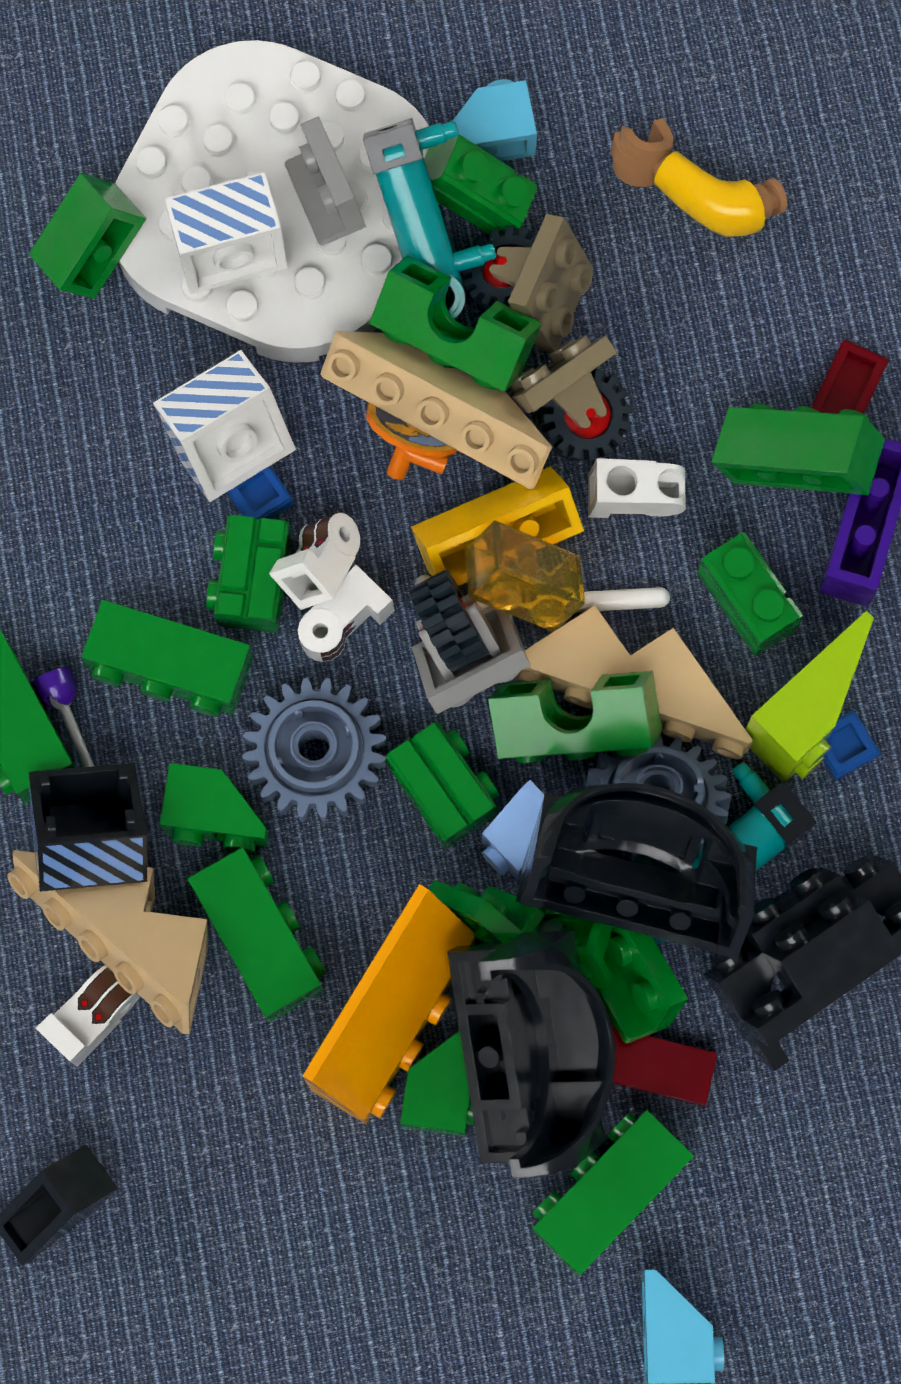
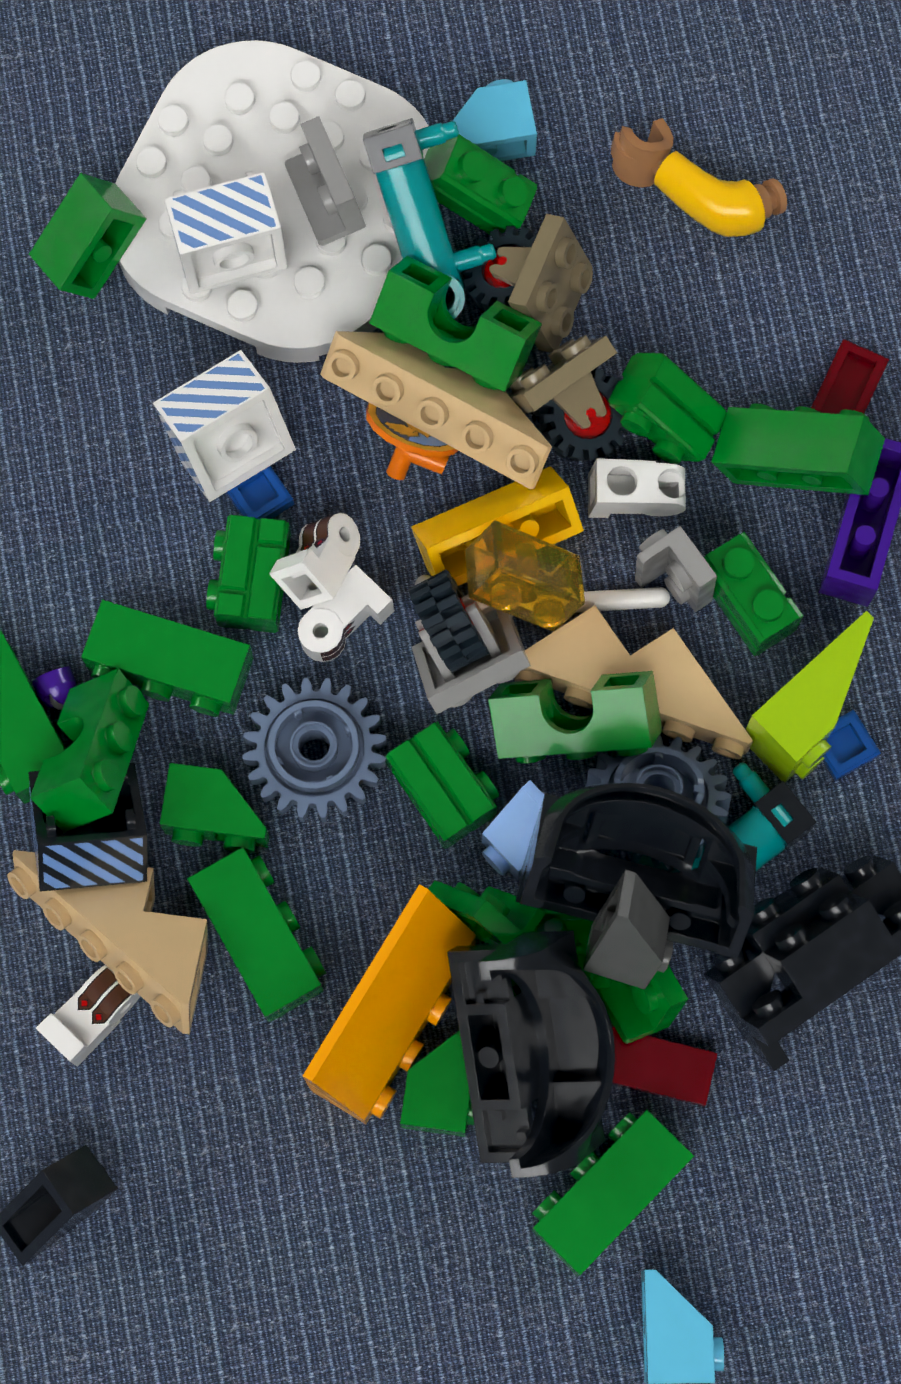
(87, 777): none -> green arch
(629, 935): none -> dark grey slope
(667, 408): none -> green brick
(687, 570): none -> light grey bracket

